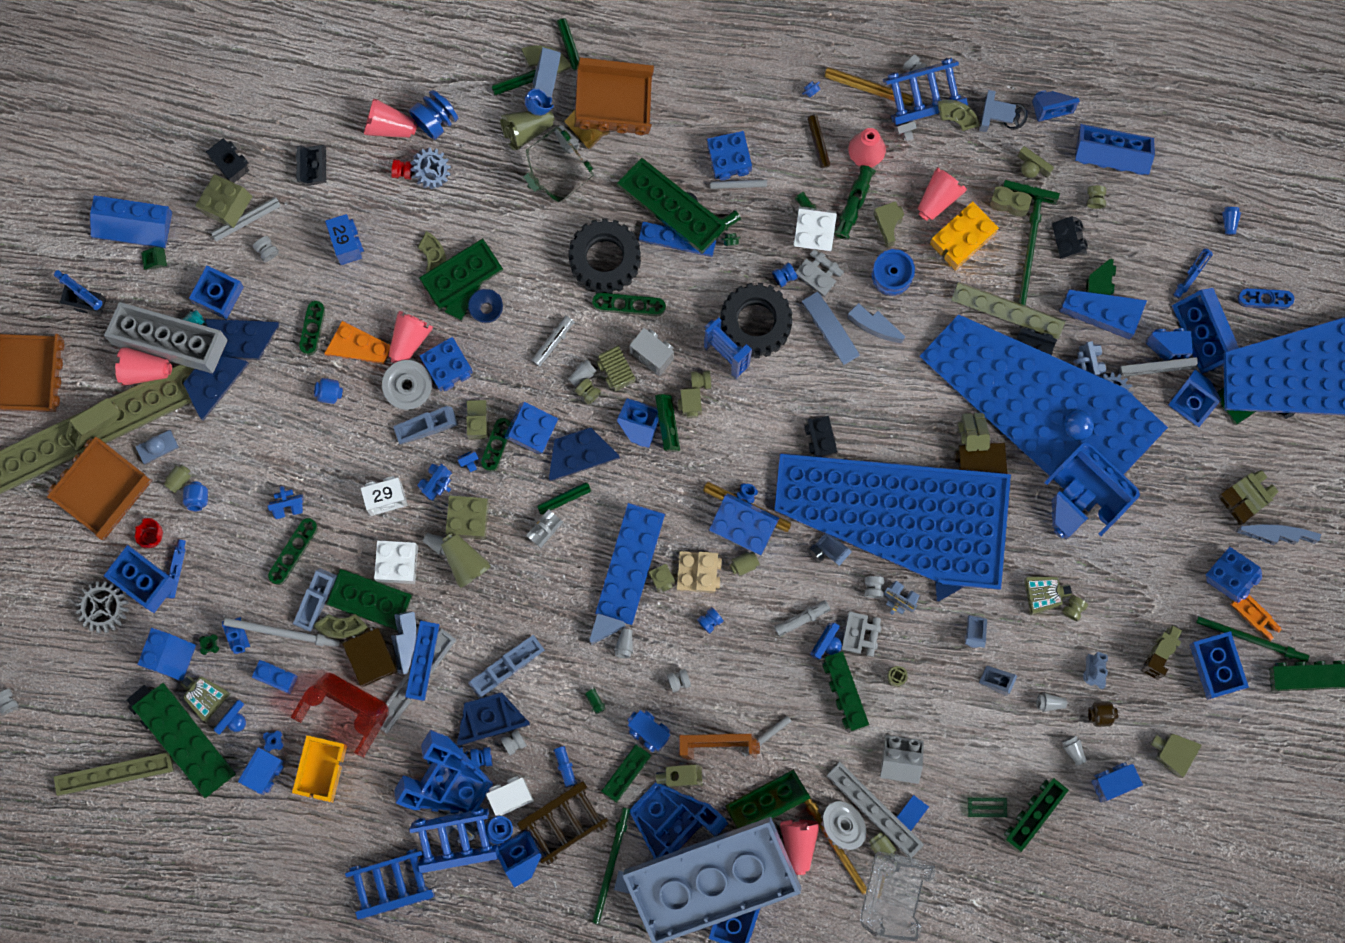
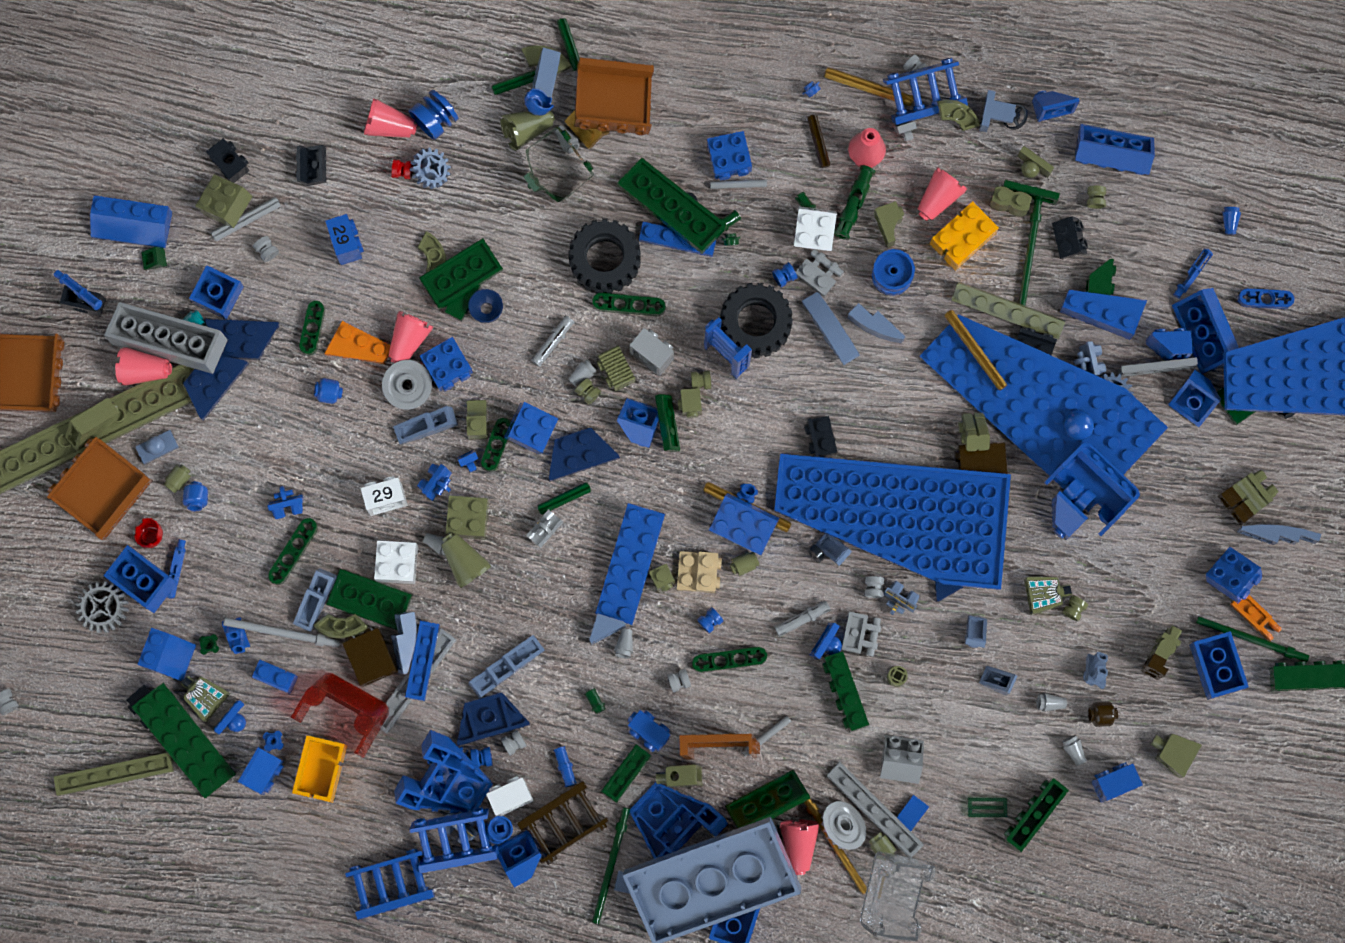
(729, 657): none -> dark green beam
(975, 349): none -> pearl gold axle

